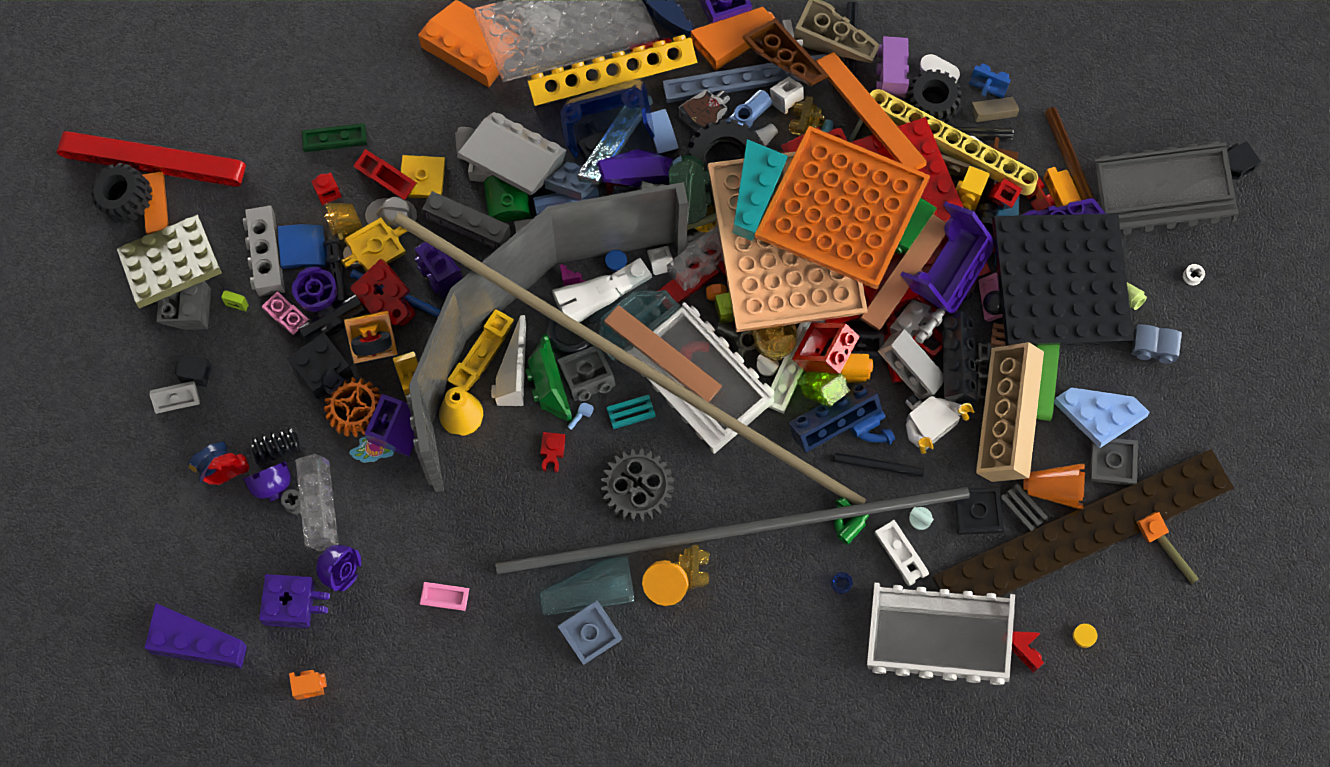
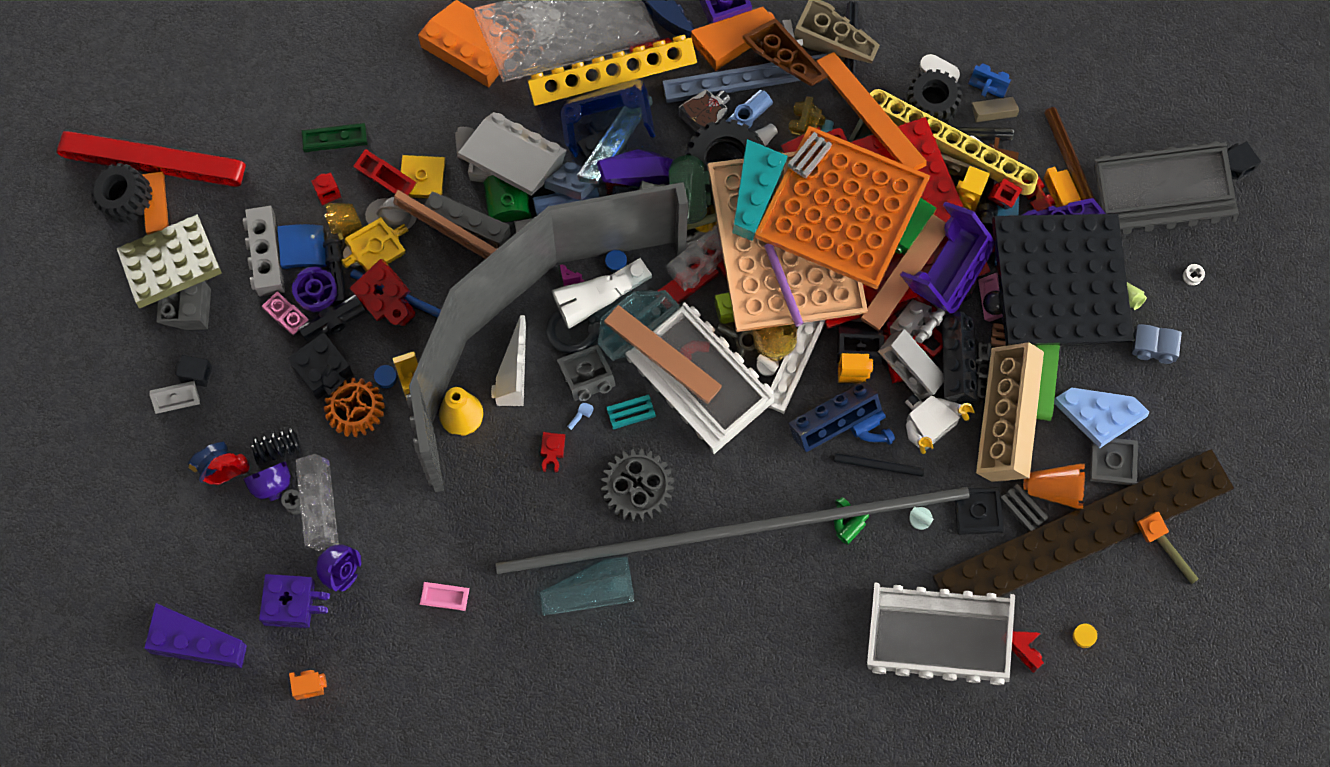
(234, 300): lime tile -> none
(369, 452): sticker -> none
(370, 337): light orange plate -> none
(385, 376): none -> blue tile
(391, 426): dark purple slope -> none
(438, 268): dark purple hinge -> none
(443, 225): none -> nougat tile
(482, 351): yellow slope -> none
(547, 380): green wedge -> none
(590, 632): sand blue plate -> none
(626, 358): dark tan piece -> none
(659, 259): white slope -> none
(664, 134): light blue slope -> none
(665, 583): light orange tile -> none
(690, 564): clear yellow hips -> none
(715, 289): orange tile -> none
(784, 285): none -> medium lavender bar
(786, 94): white brick -> none
(814, 341): red window -> none
(819, 142): none -> light grey tile
(823, 387): clear neon green brick -> none
(842, 576): clear blue bush -> none
(893, 66): medium lavender wedge -> none
(901, 552): white plate -> none

